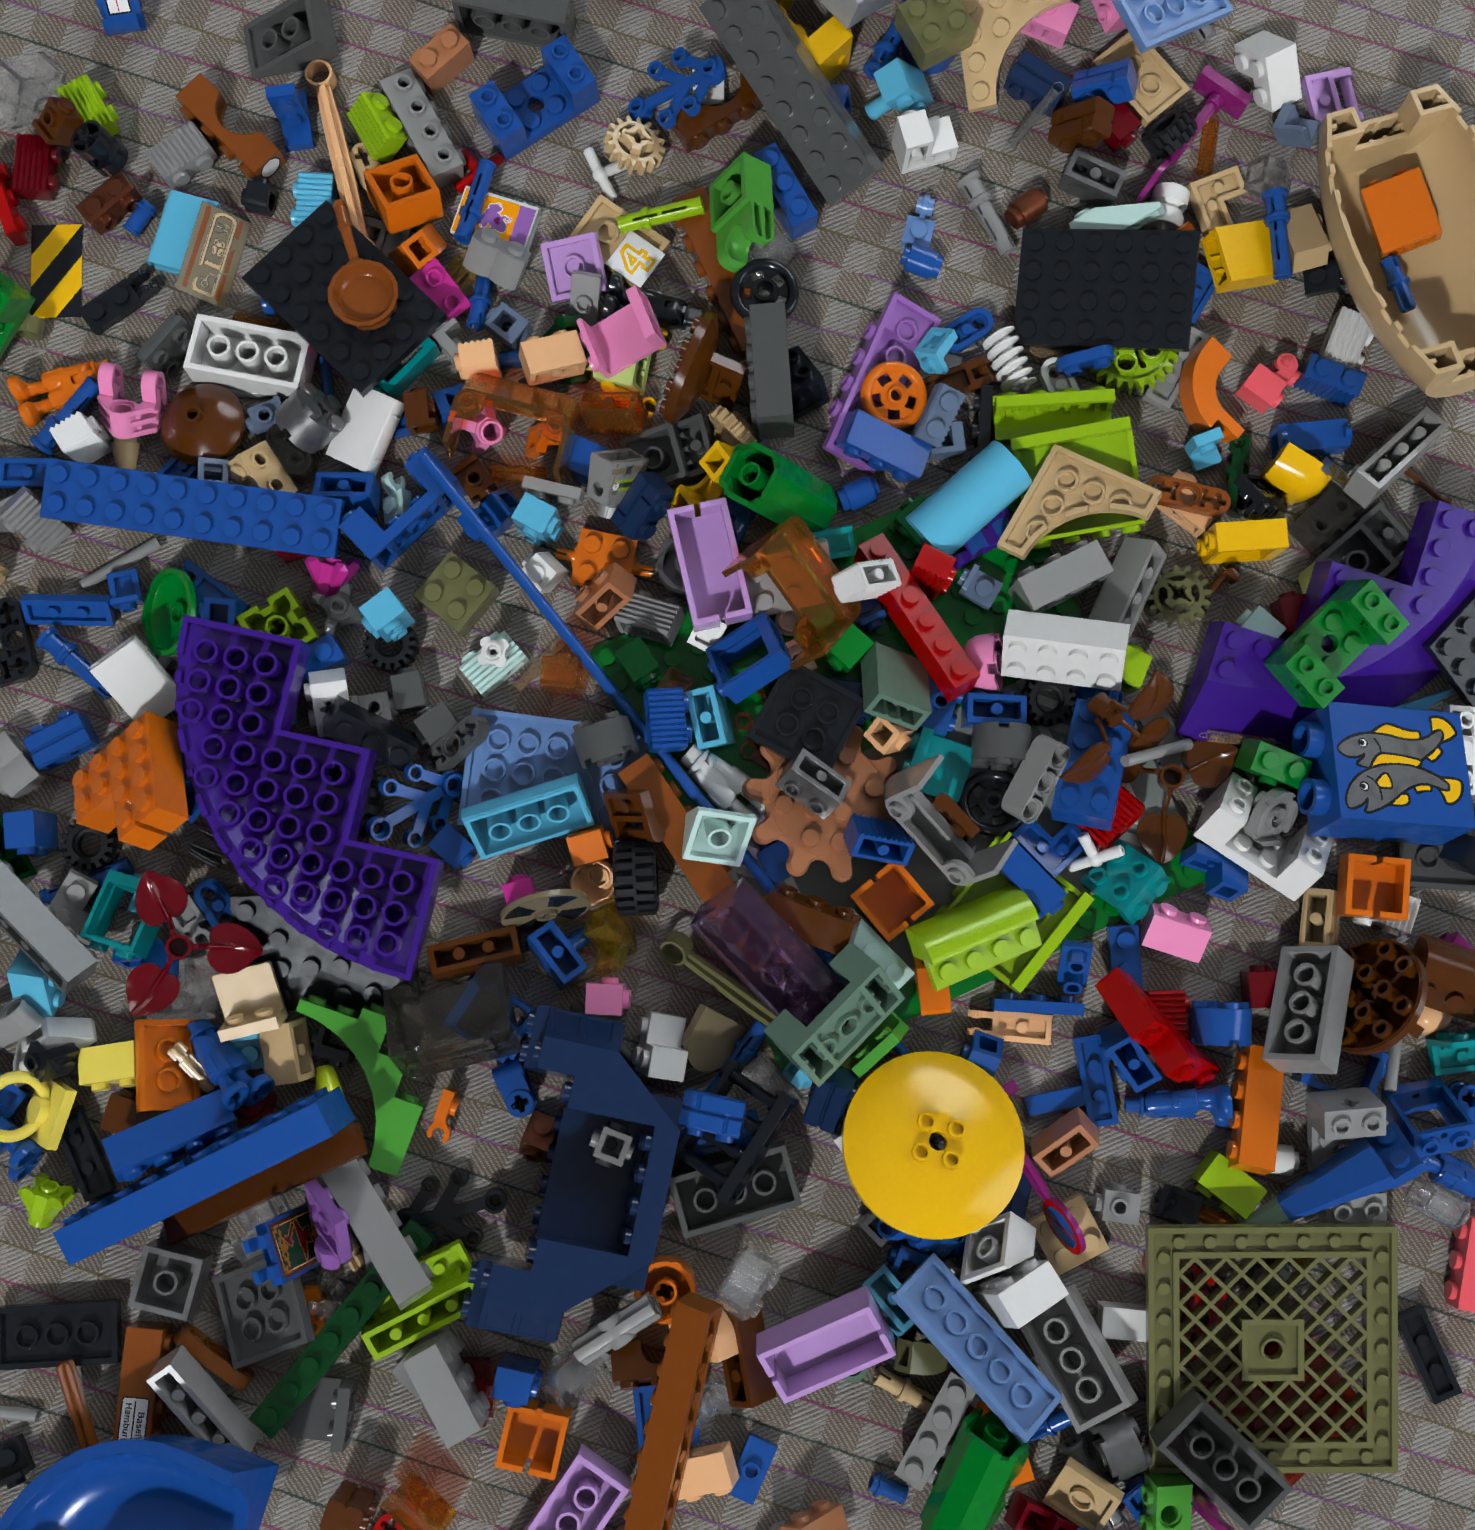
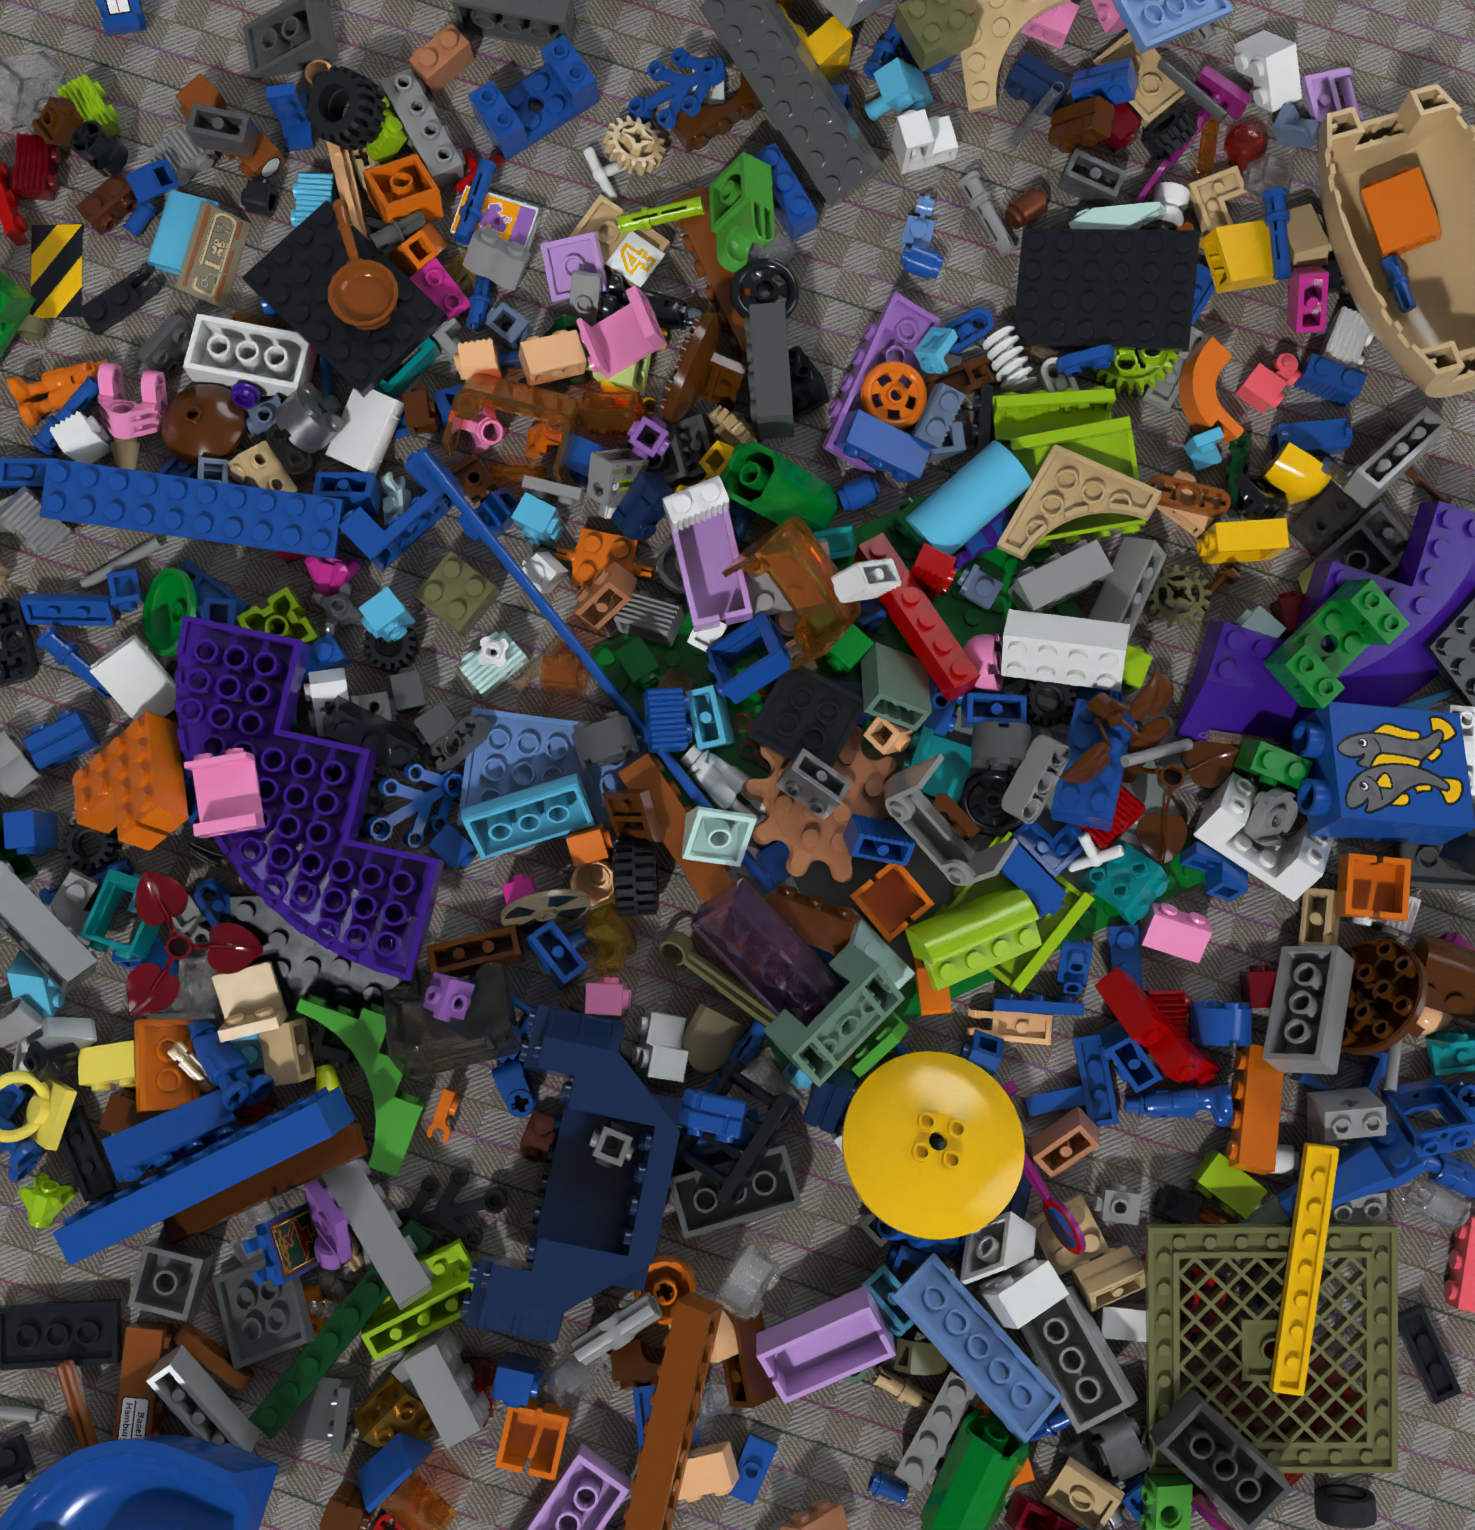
(153, 180): none -> blue brick
(222, 130): none -> flat silver brick
(226, 793): none -> bright pink panel
(245, 395): none -> dark purple plate
(328, 102): none -> black tyre
(390, 1468): none -> blue slope
(392, 1411): none -> pearl gold bracket
(397, 230): none -> dark grey axle
(448, 997): none -> medium lavender brick
(638, 432): none -> medium lavender brick
(696, 503): none -> white brick
(1108, 1277): none -> tan brick
(1192, 90): none -> dark grey bar
(1245, 144): none -> clear red hair
(1304, 1269): none -> yellow plate
(1308, 299): none -> dark pink brick
(1345, 1506): none -> black tyre

